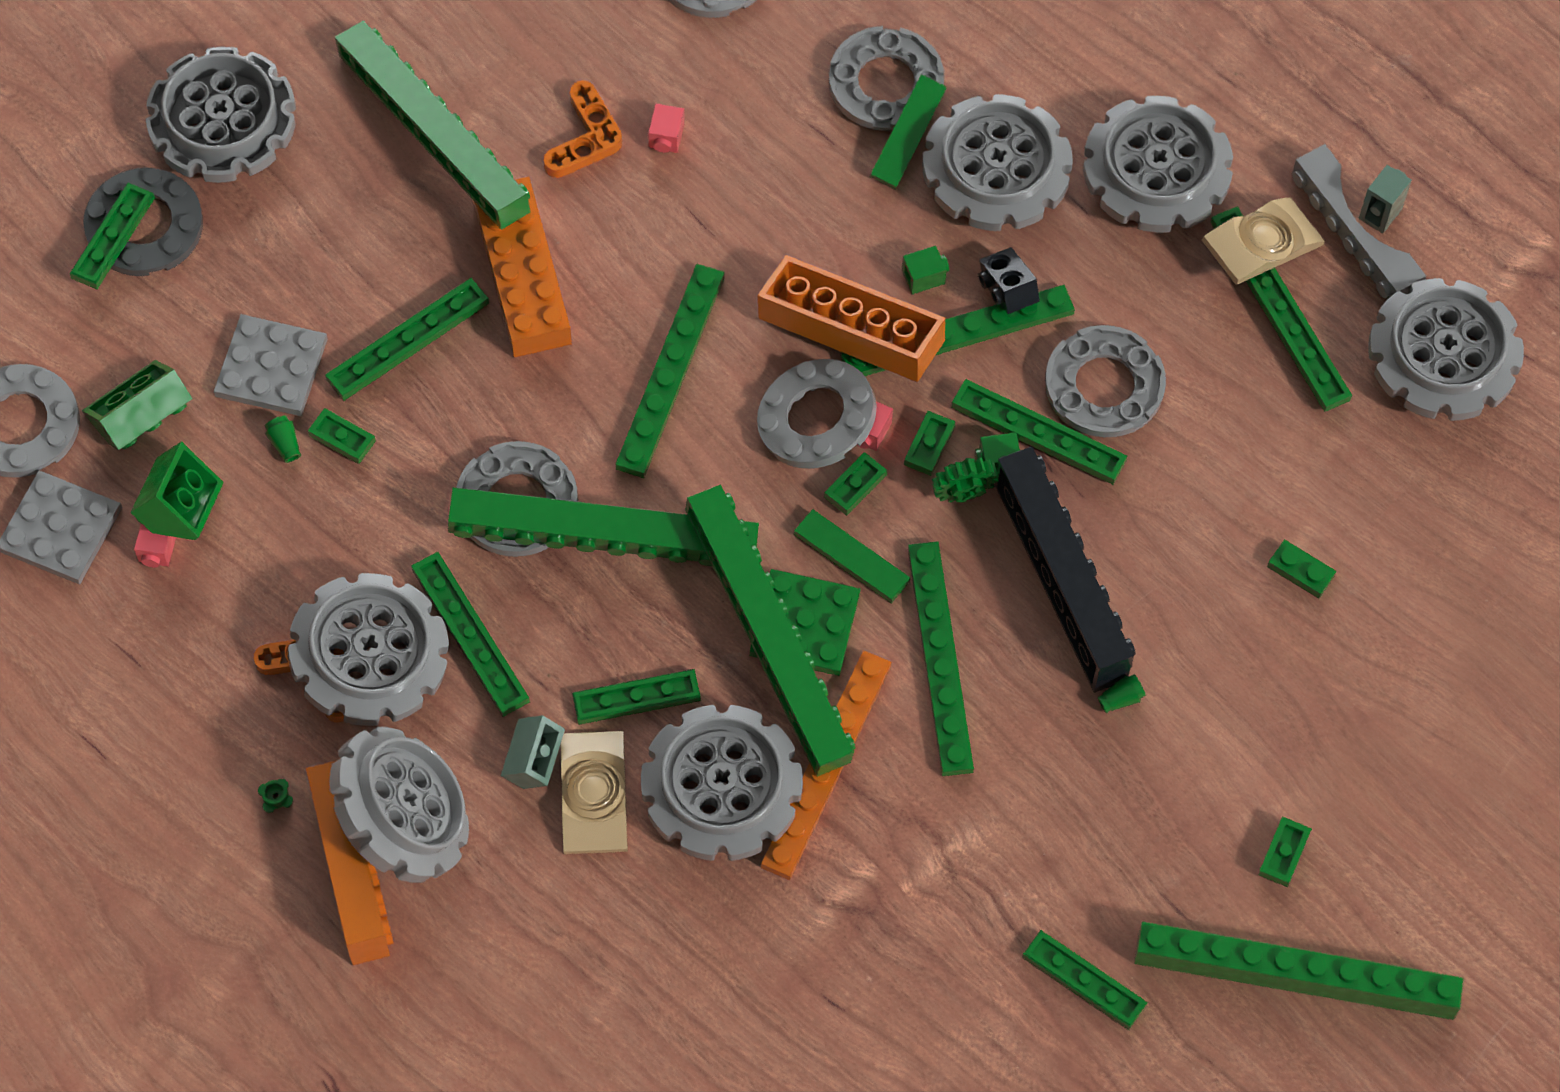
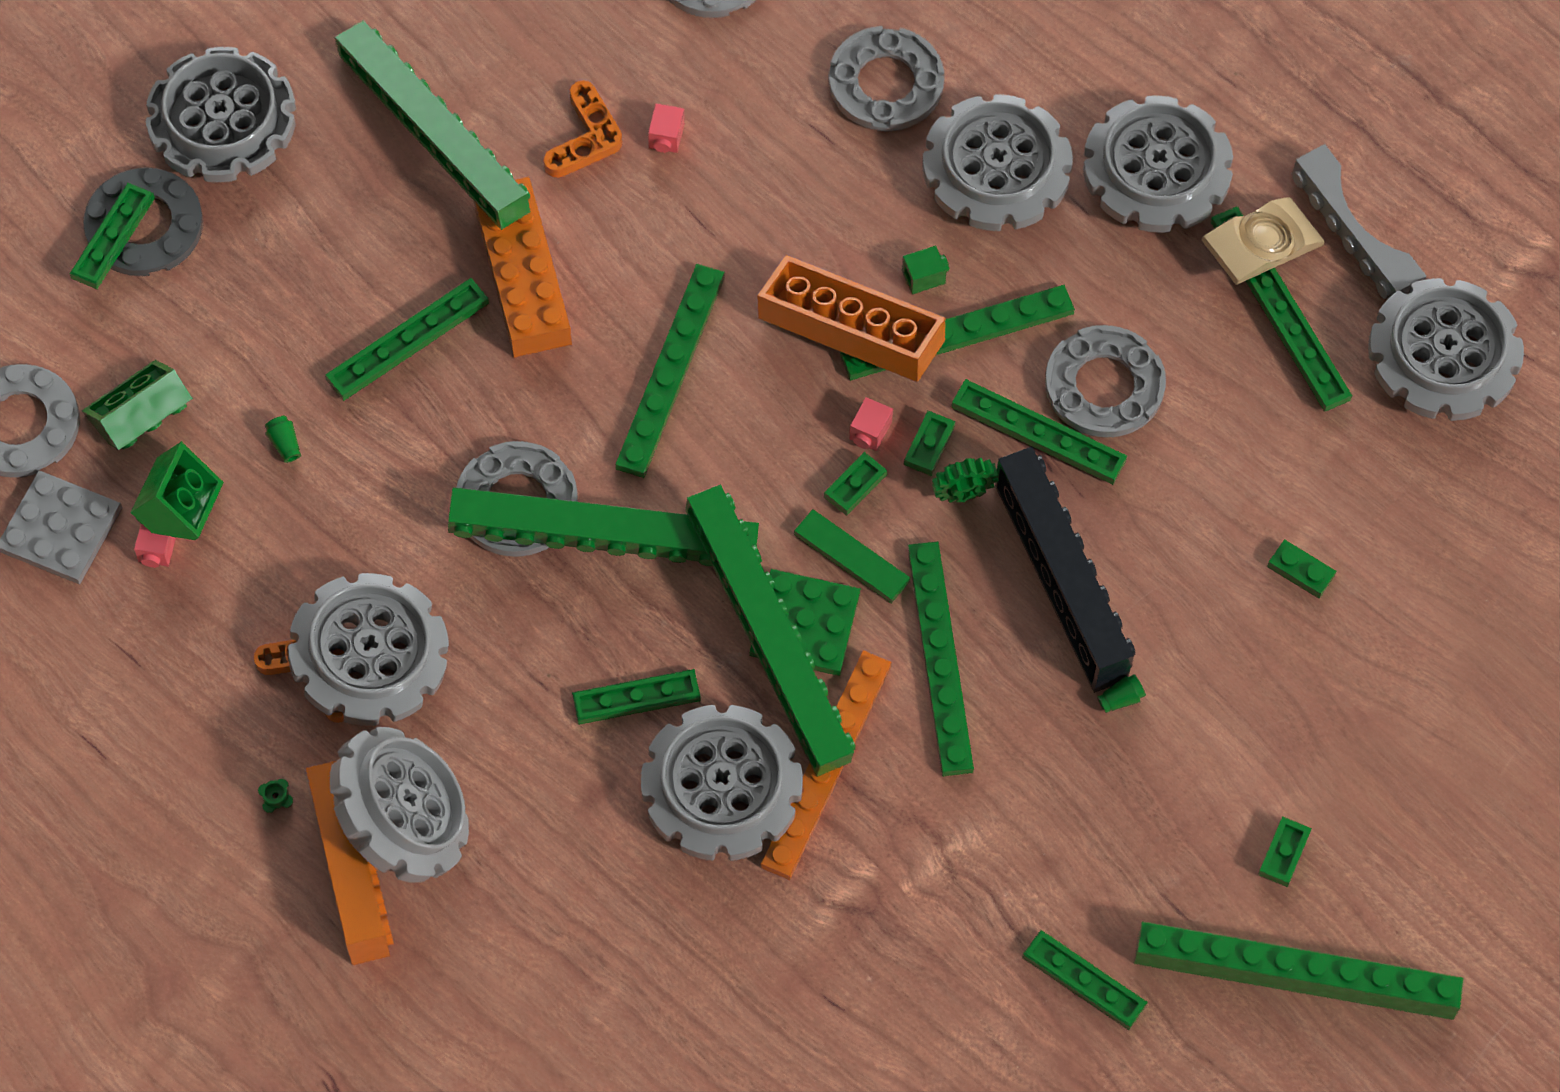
(270, 365): light grey plate -> none
(341, 436): green plate -> none
(470, 634): green plate -> none
(532, 752): sand green brick -> none
(593, 792): tan slope -> none
(825, 448): light grey plate -> none
(908, 131): green tile -> none
(997, 446): green brick -> none
(1008, 280): black brick -> none
(1385, 198): sand green brick -> none

